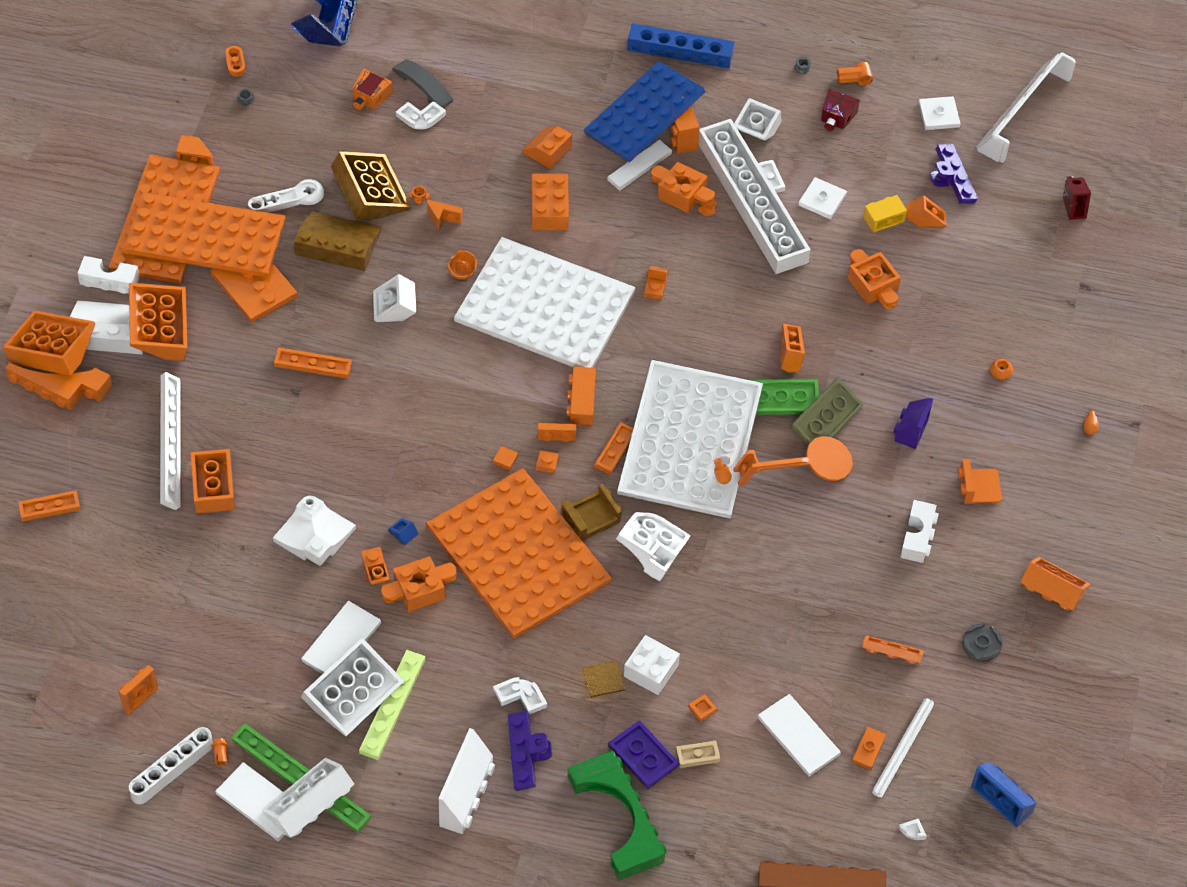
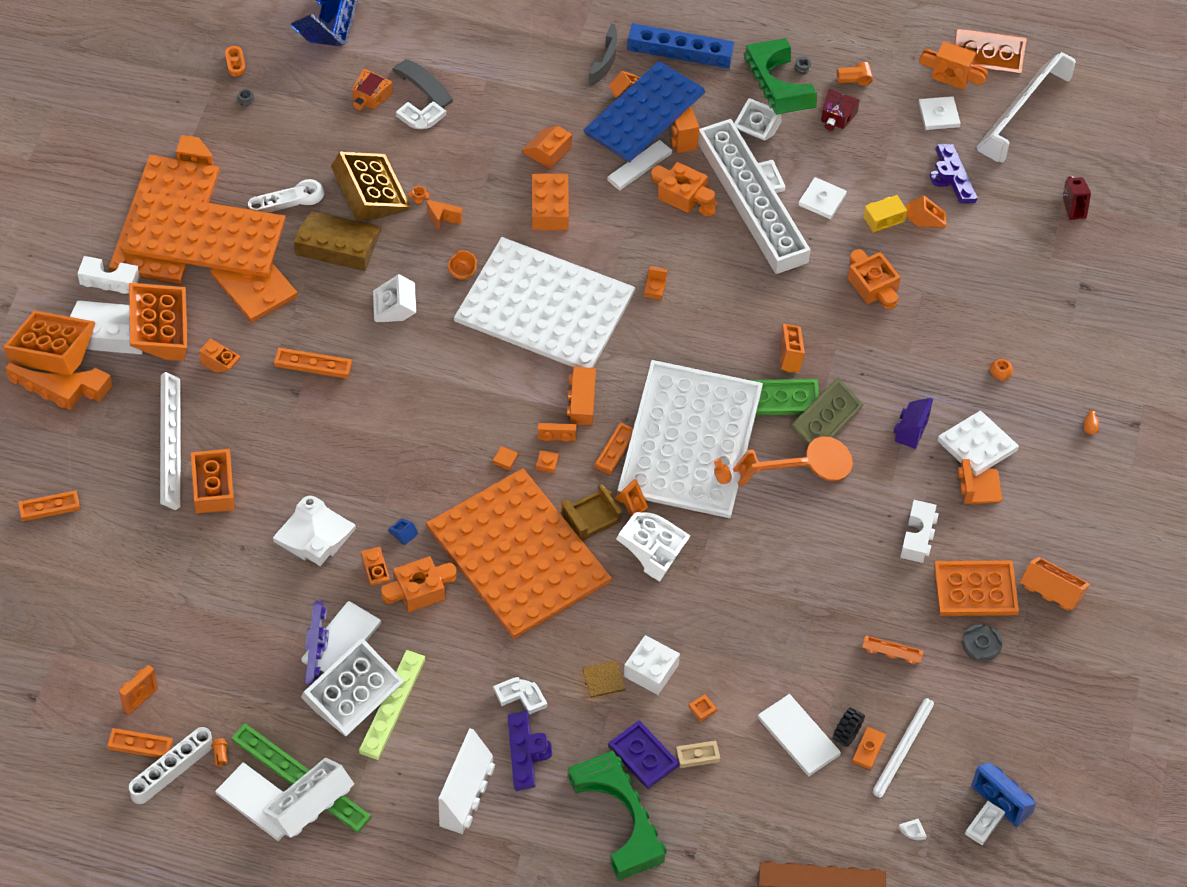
(139, 743): none -> orange plate
(217, 357): none -> orange slope
(316, 642): none -> plate
(600, 69): none -> dark grey slope
(622, 83): none -> orange slope
(632, 498): none -> orange slope
(781, 96): none -> green arch
(848, 727): none -> black tyre
(953, 65): none -> orange brick
(976, 588): none -> orange plate
(979, 441): none -> white plate
(985, 823): none -> white plate
(993, 49): none -> slope

